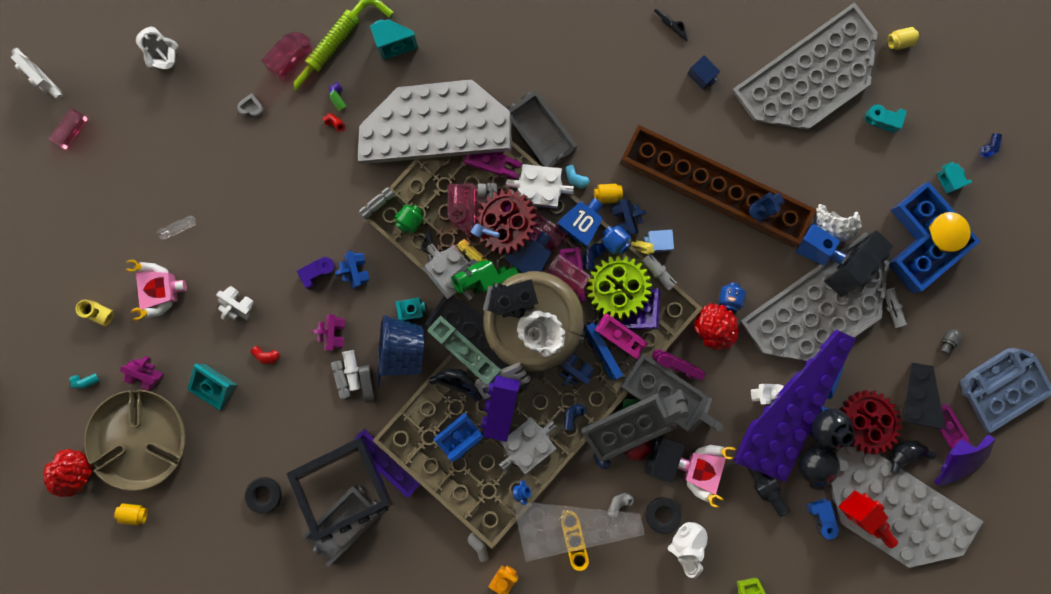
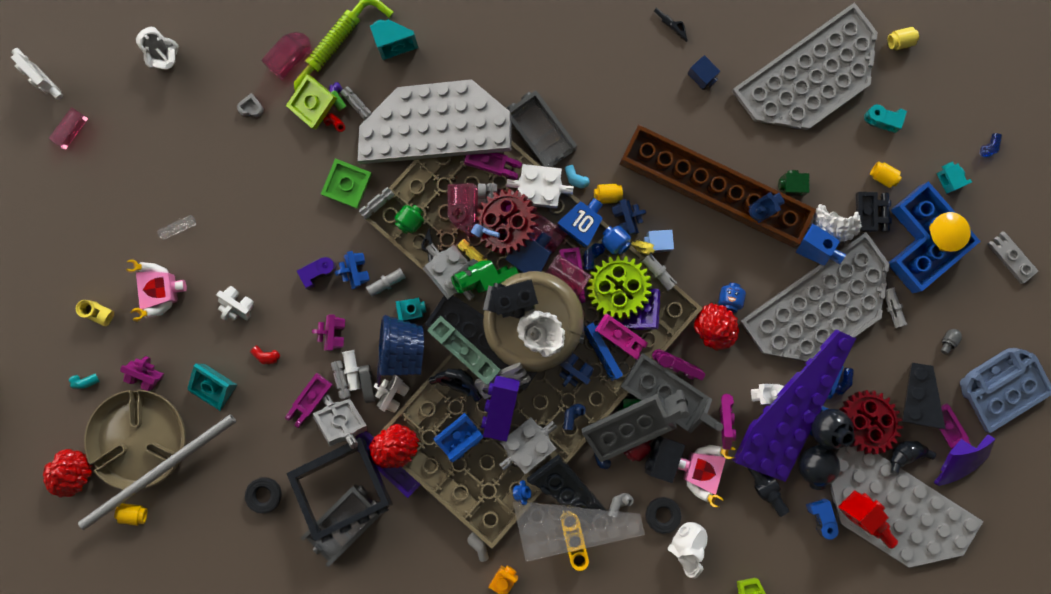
(156, 472): none -> light grey piece
(309, 398): none -> magenta hinge
(311, 101): none -> lime plate
(339, 422): none -> light grey plate
(346, 183): none -> bright green plate
(355, 102): none -> light grey axle
(385, 282): none -> light grey pin
(386, 401): none -> white hips
(394, 447): none -> red hair
(564, 485): none -> black wing
(727, 419): none -> magenta hinge
(794, 183): none -> dark green brick
(847, 381): none -> clear blue arm
(860, 264): black wedge -> none
(867, 207): none -> black plate
(885, 174): none -> yellow brick
(1013, 257): none -> light grey hinge

